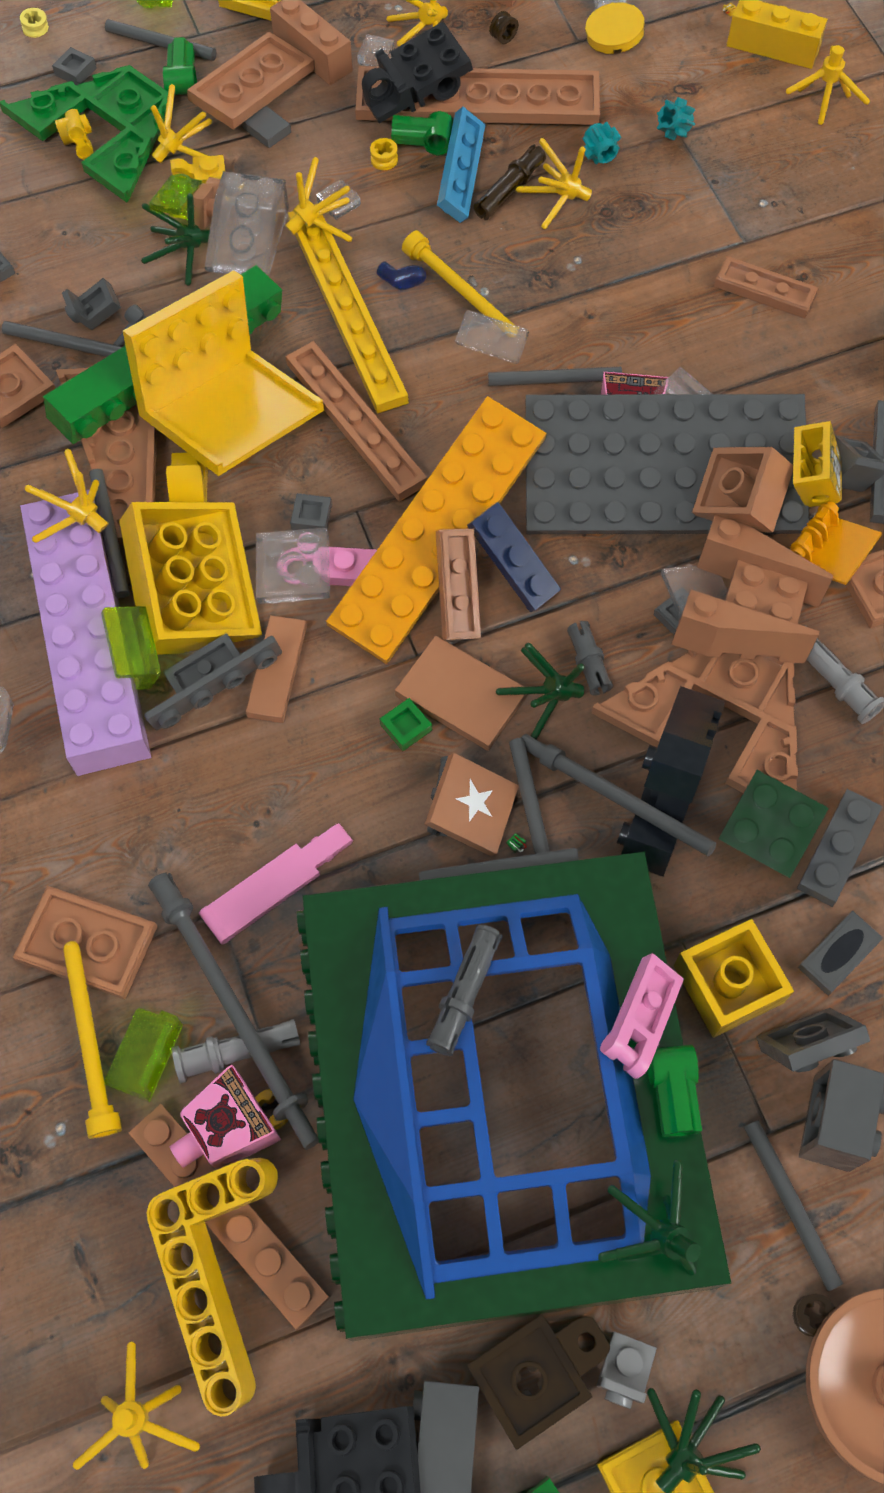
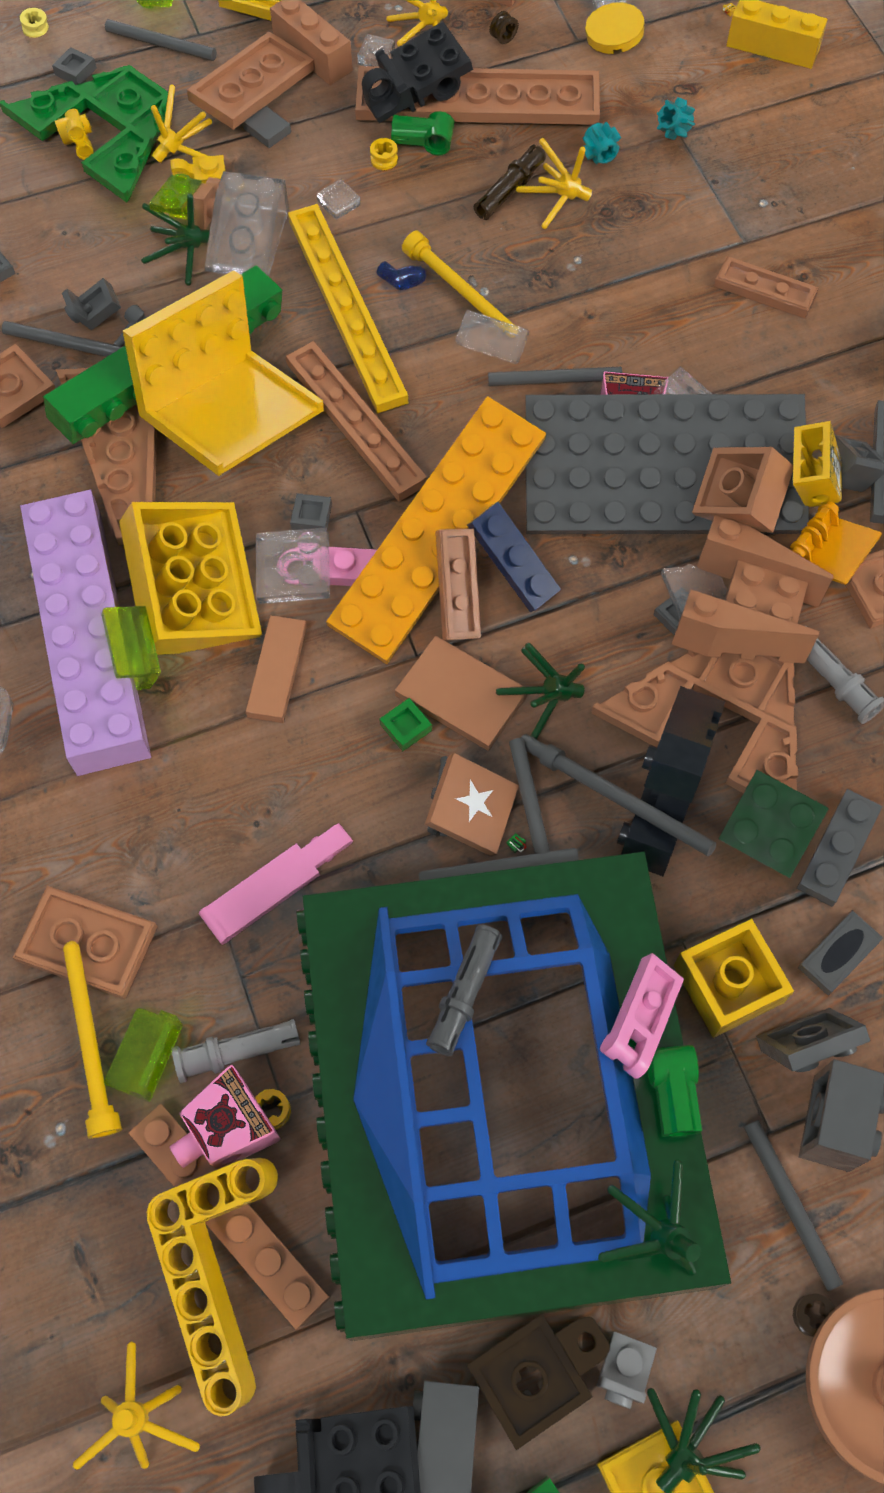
(80, 510): yellow plant -> none
(110, 536): dark grey bar -> none
(178, 912): dark grey bar -> none
(180, 66): green piece -> none
(186, 479): yellow slope -> none
(208, 673): dark grey bracket -> none
(308, 214): yellow plant -> none
(461, 165): dark azure plate -> none
(591, 657): dark grey pin -> none
(831, 73): yellow plant -> none

